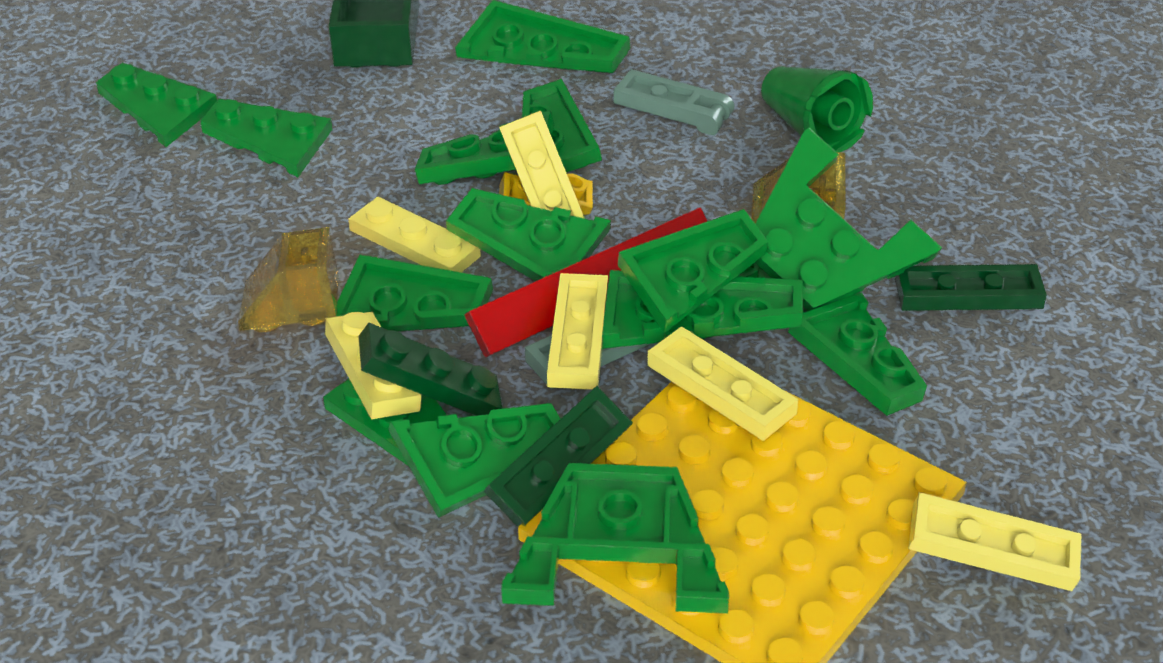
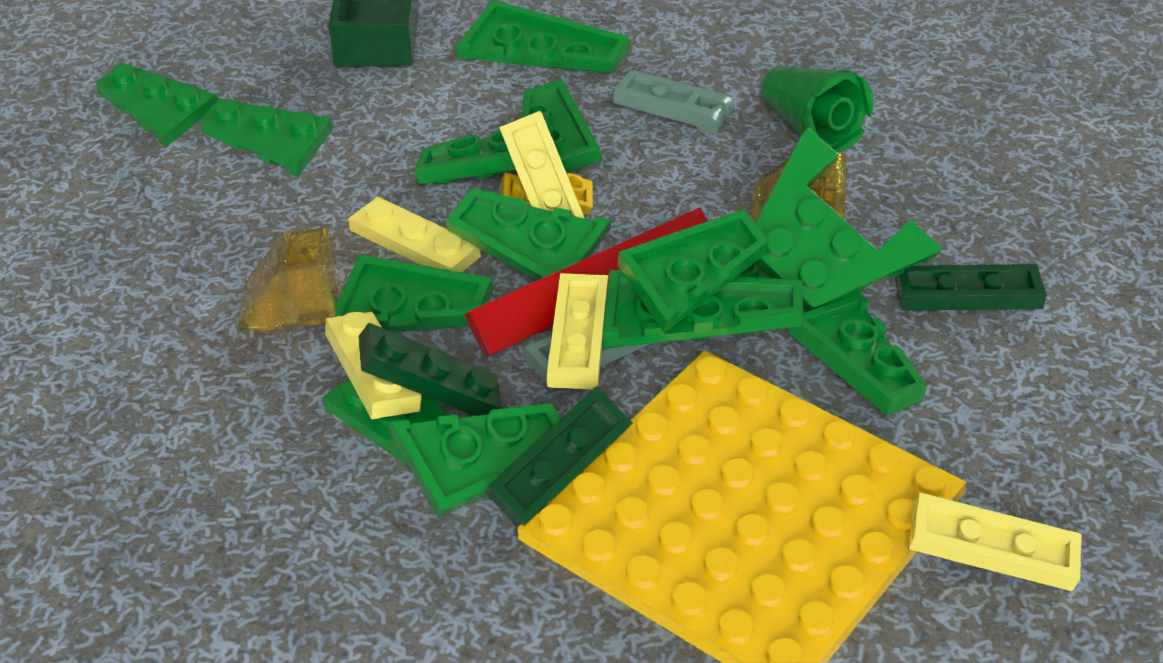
(623, 517): green wing -> none
(723, 383): light yellow plate -> none

